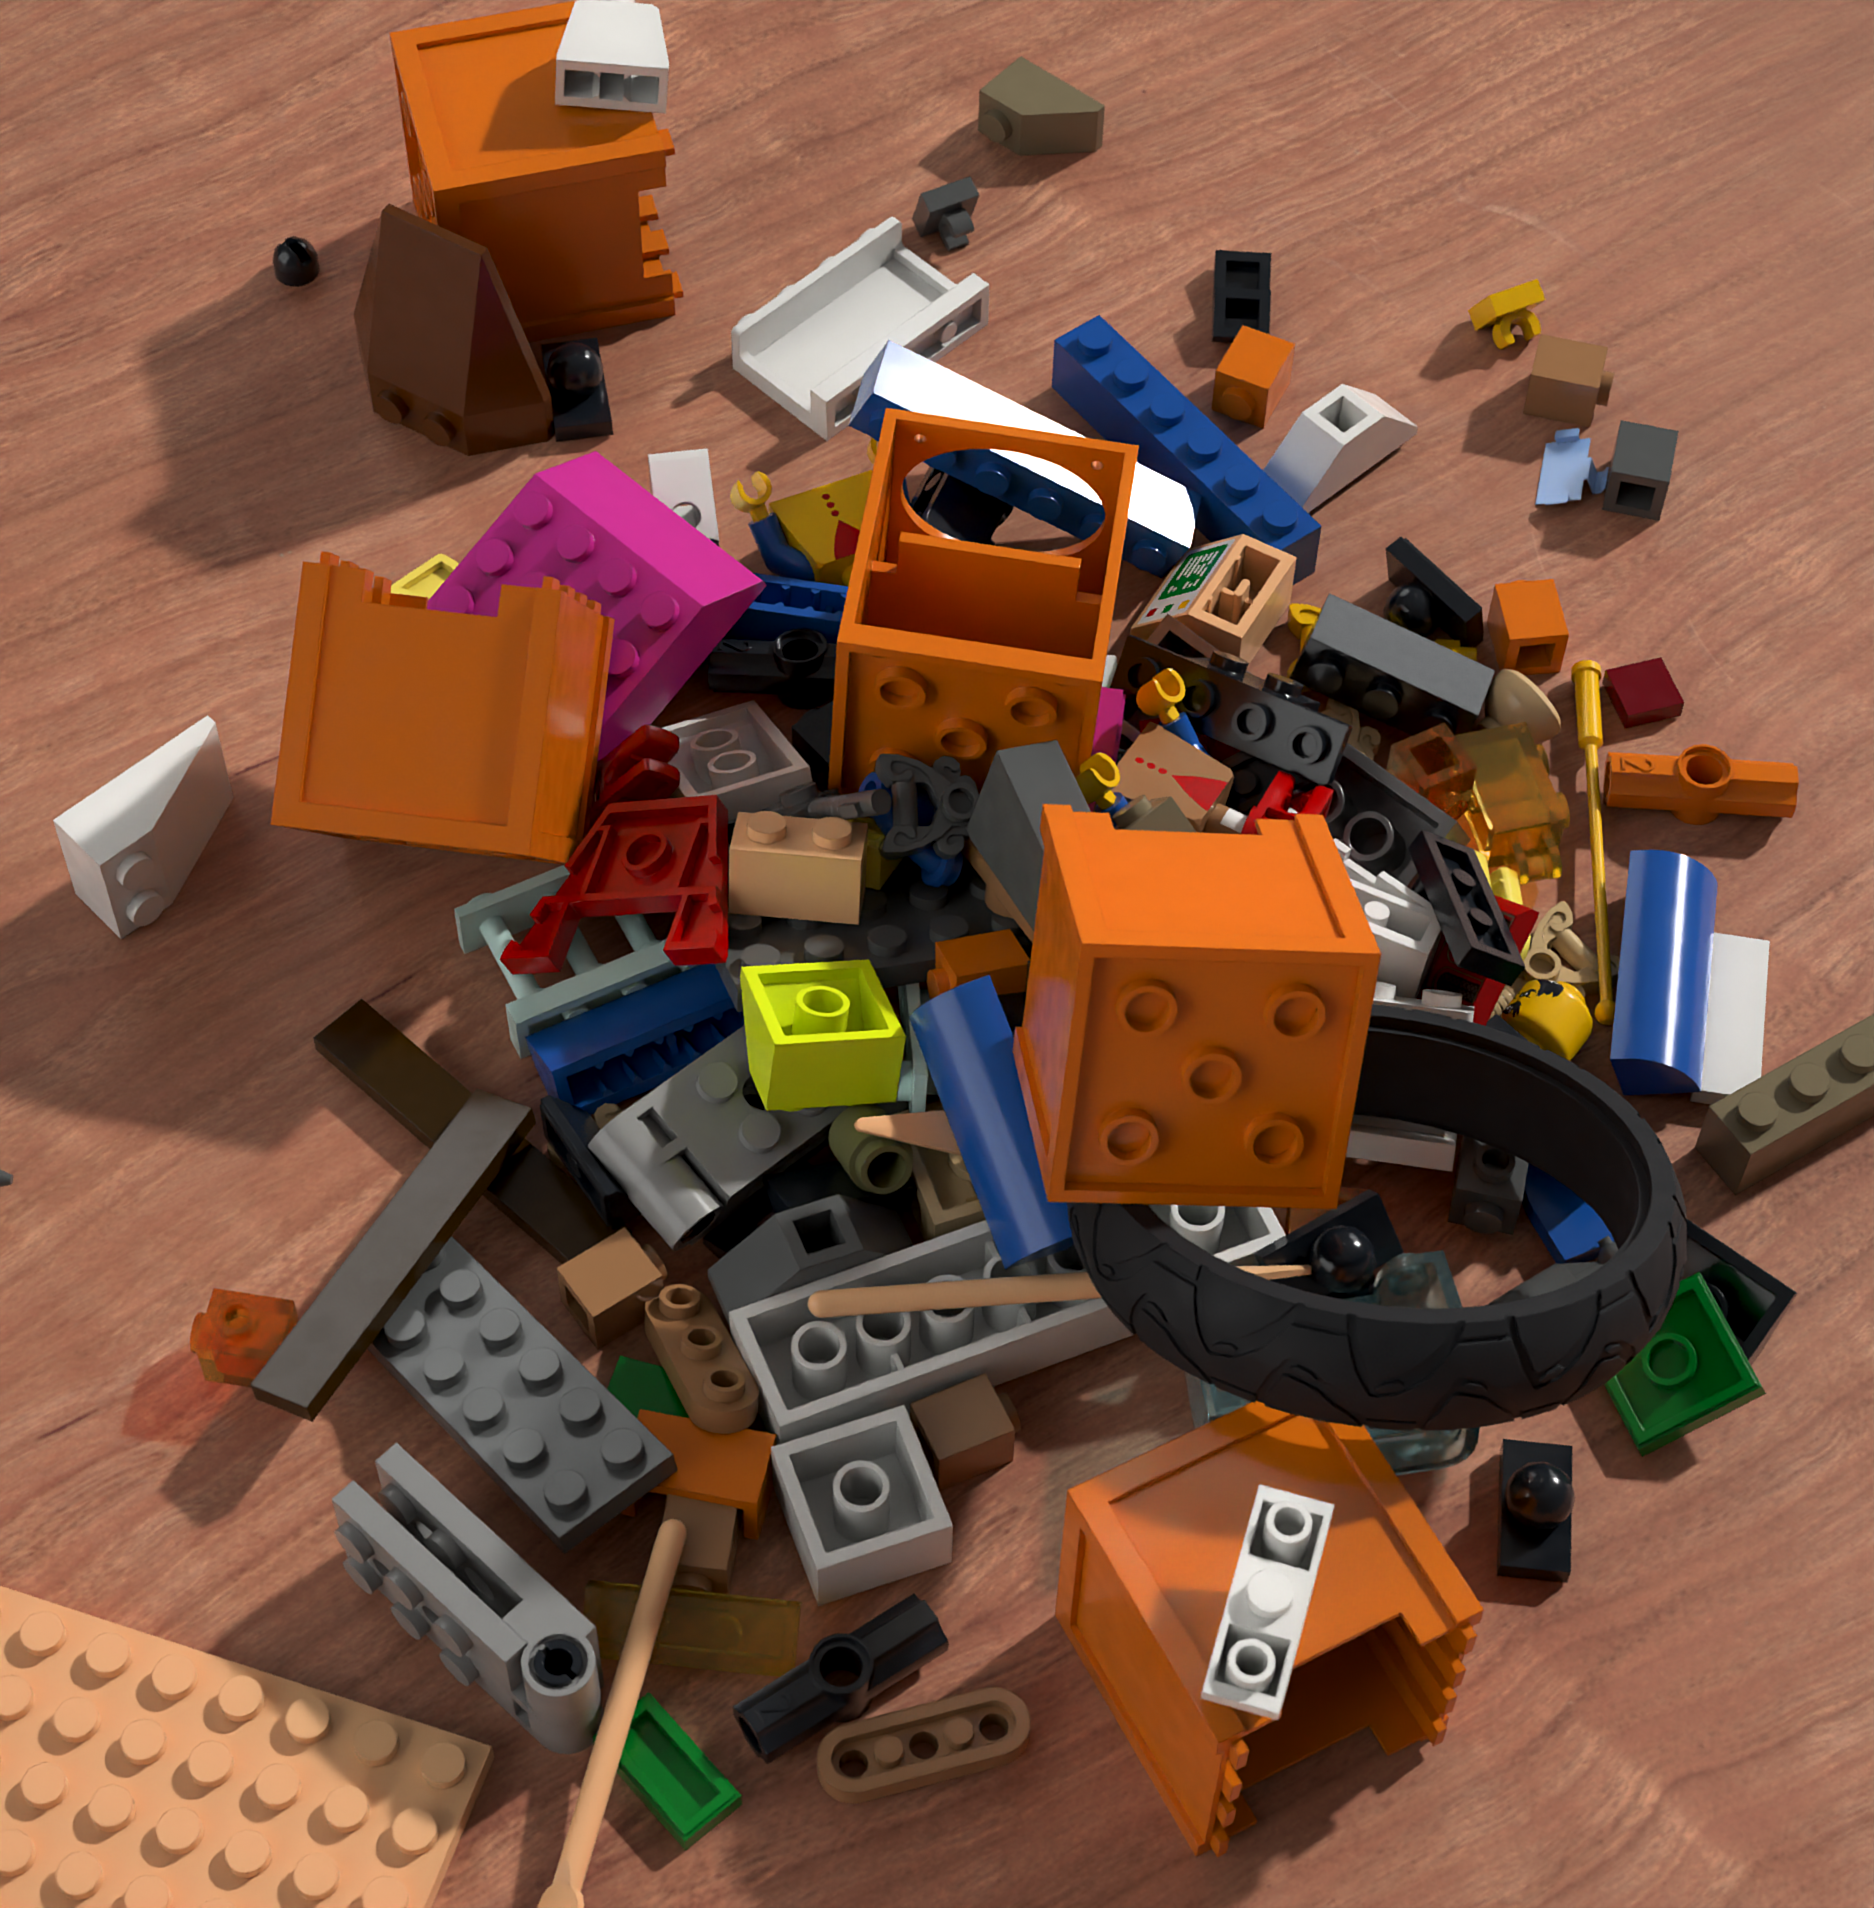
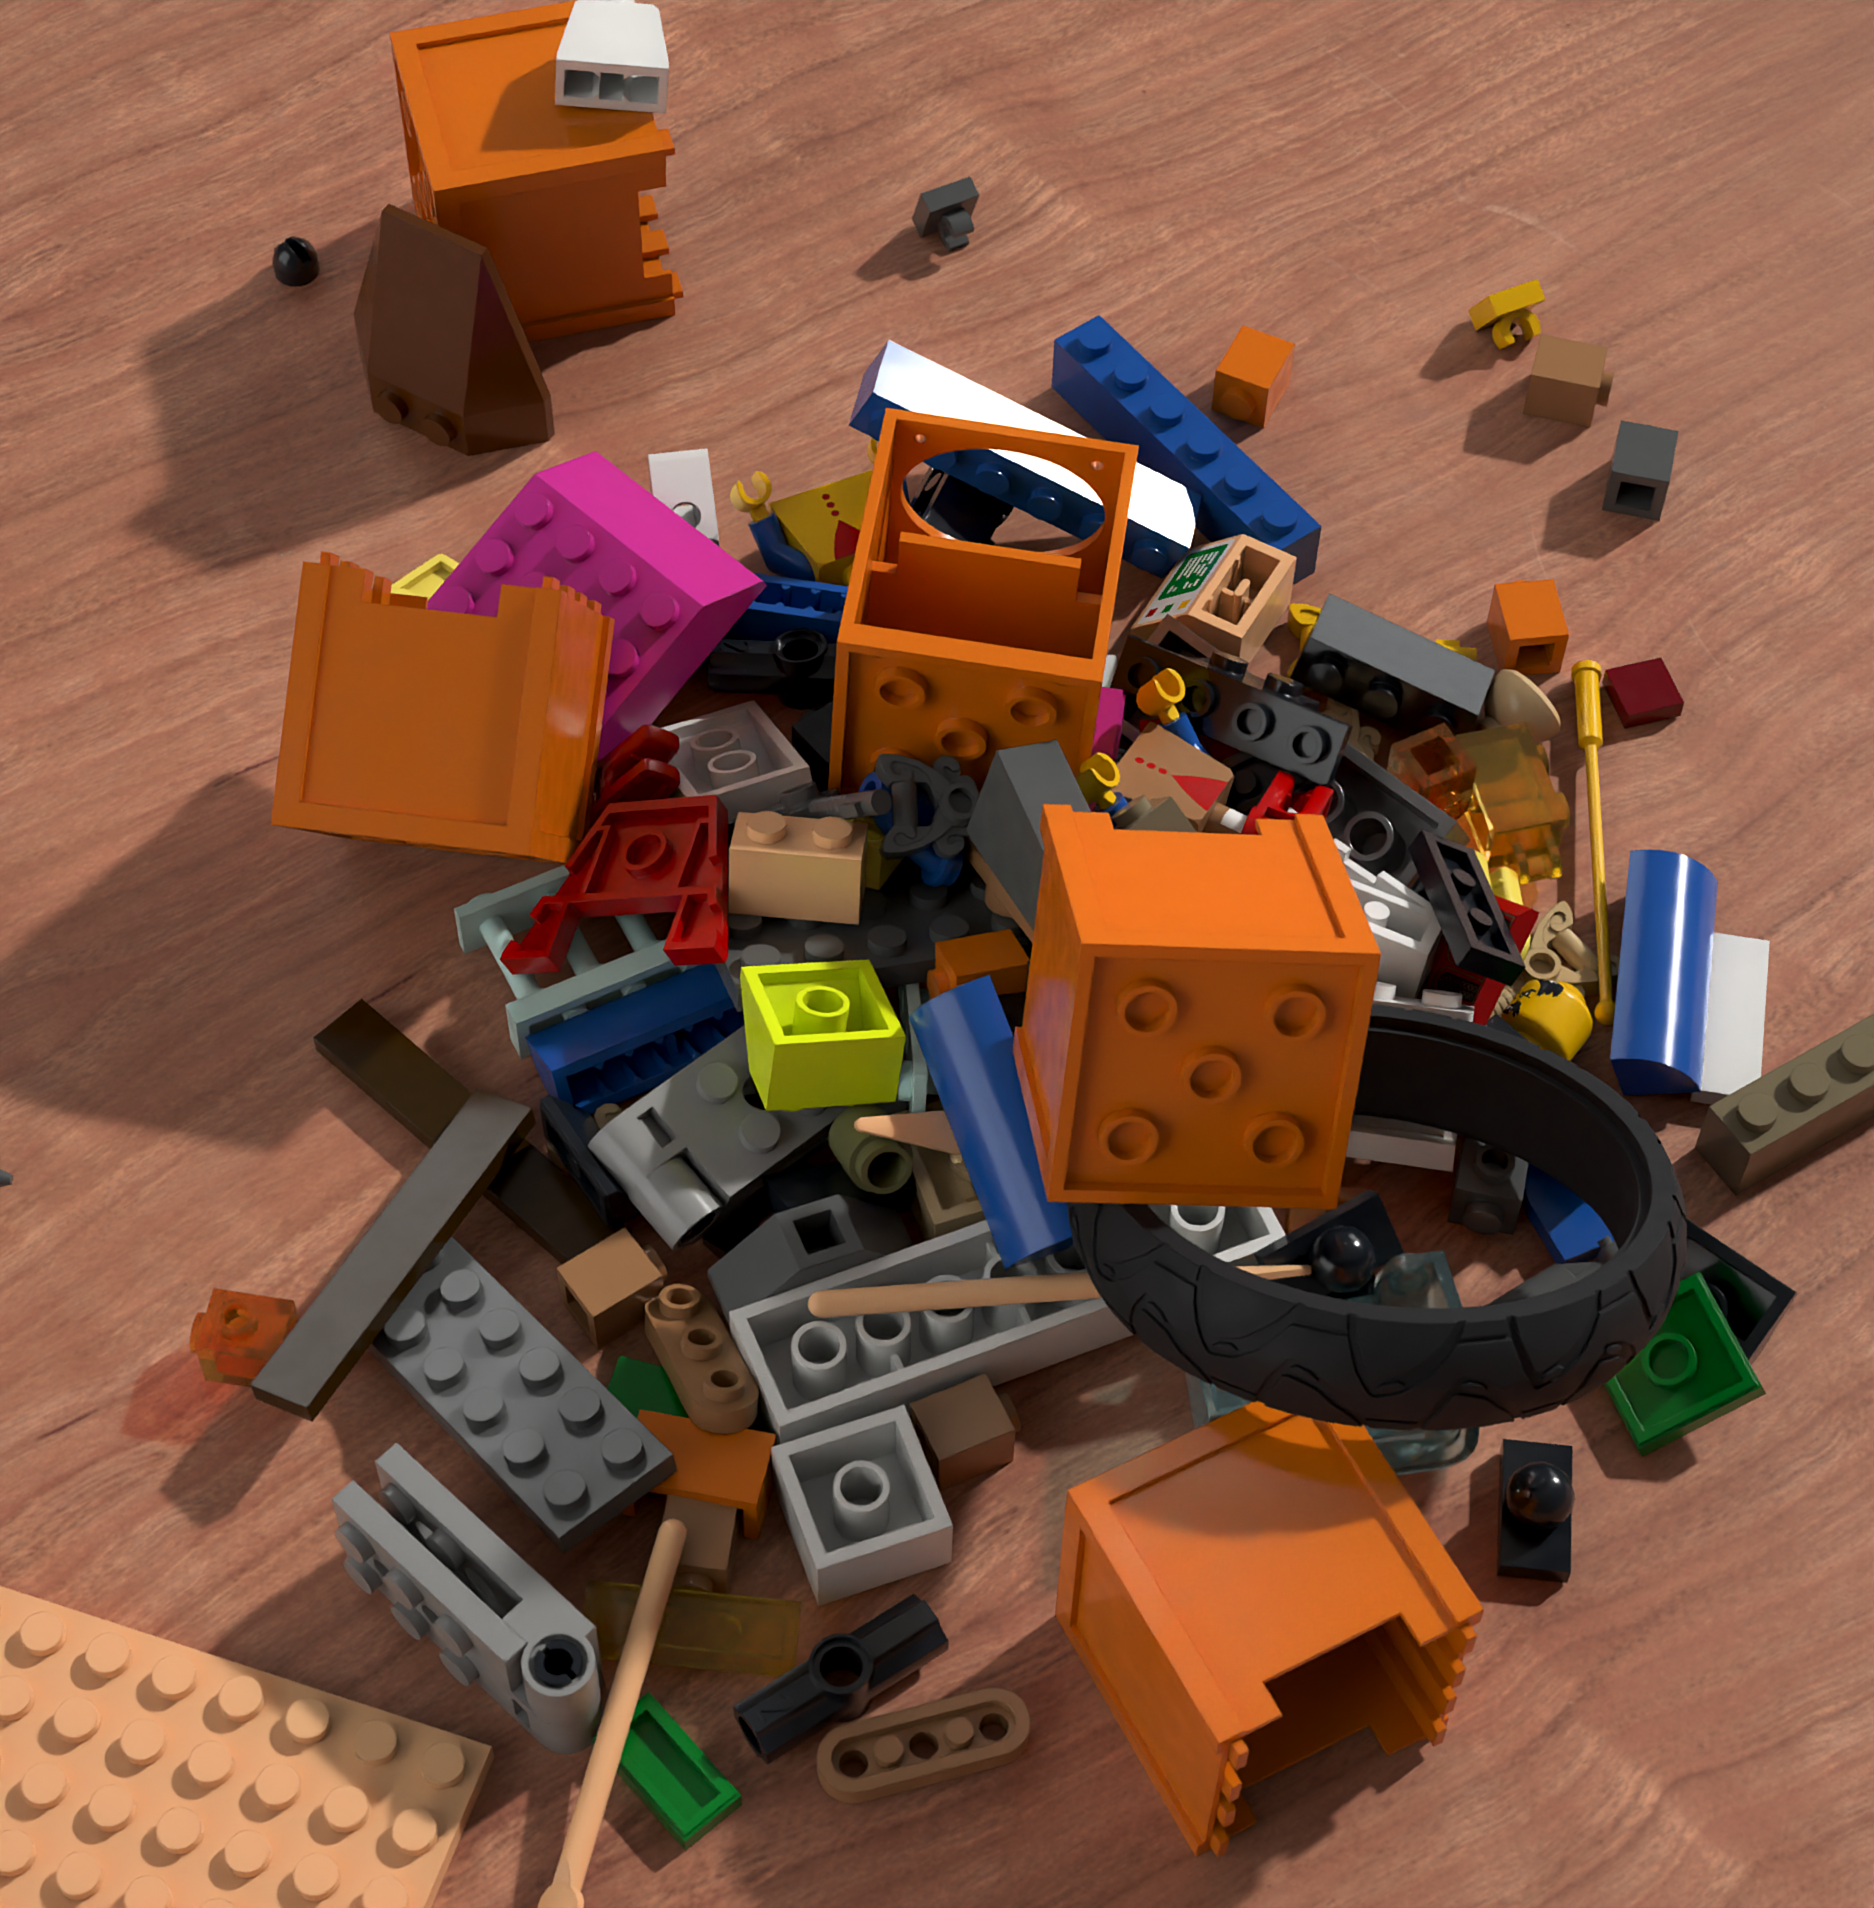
(146, 829): white slope -> none
(577, 389): black tile -> none
(830, 326): white panel -> none
(1039, 113): dark tan slope -> none
(1240, 293): black slope -> none
(1268, 1602): white slope -> none
(1336, 444): white slope -> none
(1429, 597): black tile -> none
(1566, 468): light blue piece -> none
(1700, 784): orange piece -> none

